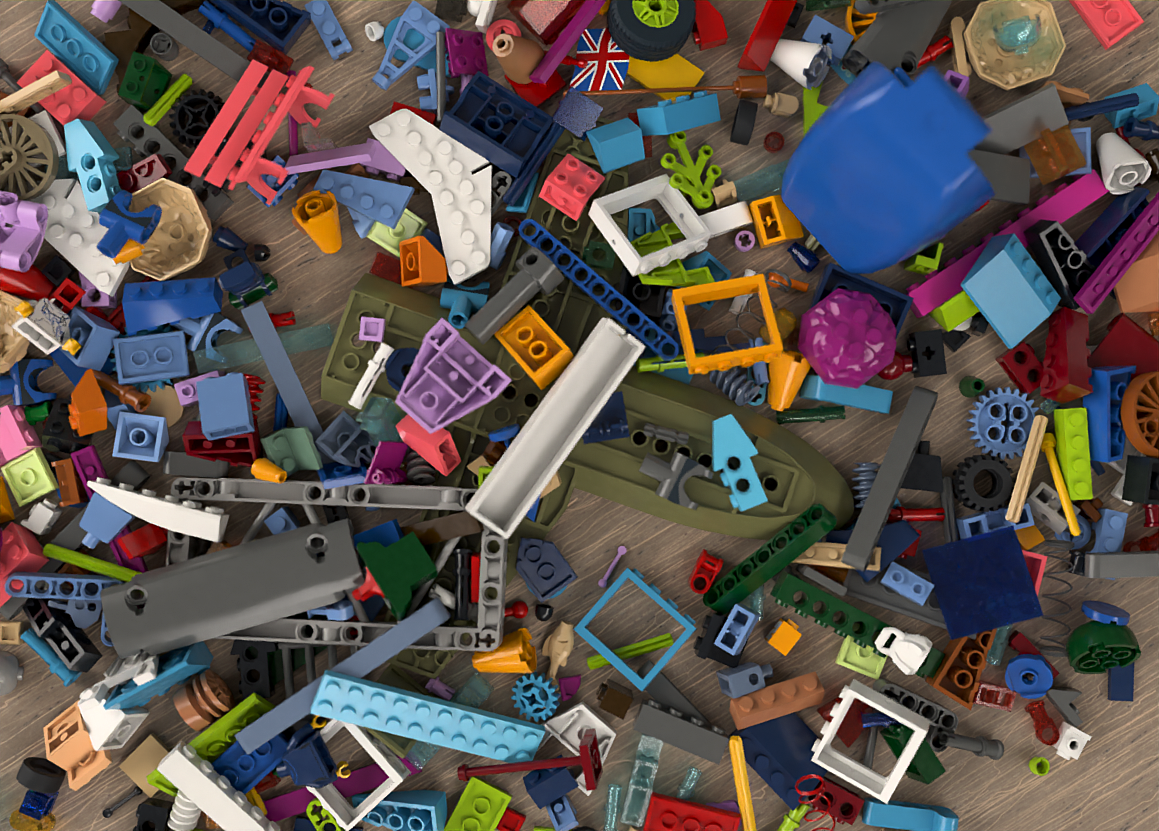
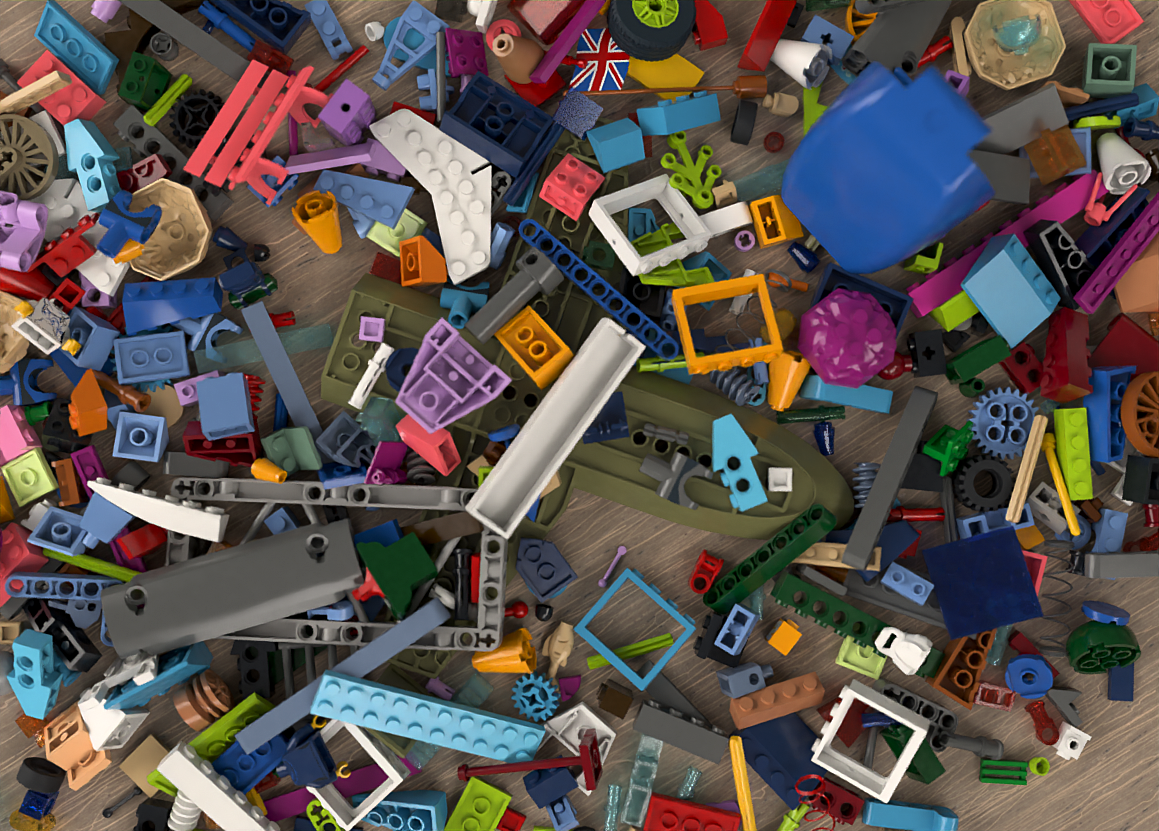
(33, 727): none -> clear orange plate
(34, 674): none -> medium azure brick
(60, 532): none -> light blue slope
(69, 250): none -> red bracket
(341, 69): none -> red bar
(348, 114): none -> medium lavender brick
(779, 479): none -> white tile
(824, 437): none -> clear blue cone
(949, 446): none -> green bracket
(977, 359): none -> dark green window
(1003, 780): none -> green tile
(1096, 211): none -> coral plant
(1097, 122): none -> lime tile
(1109, 70): none -> sand green brick

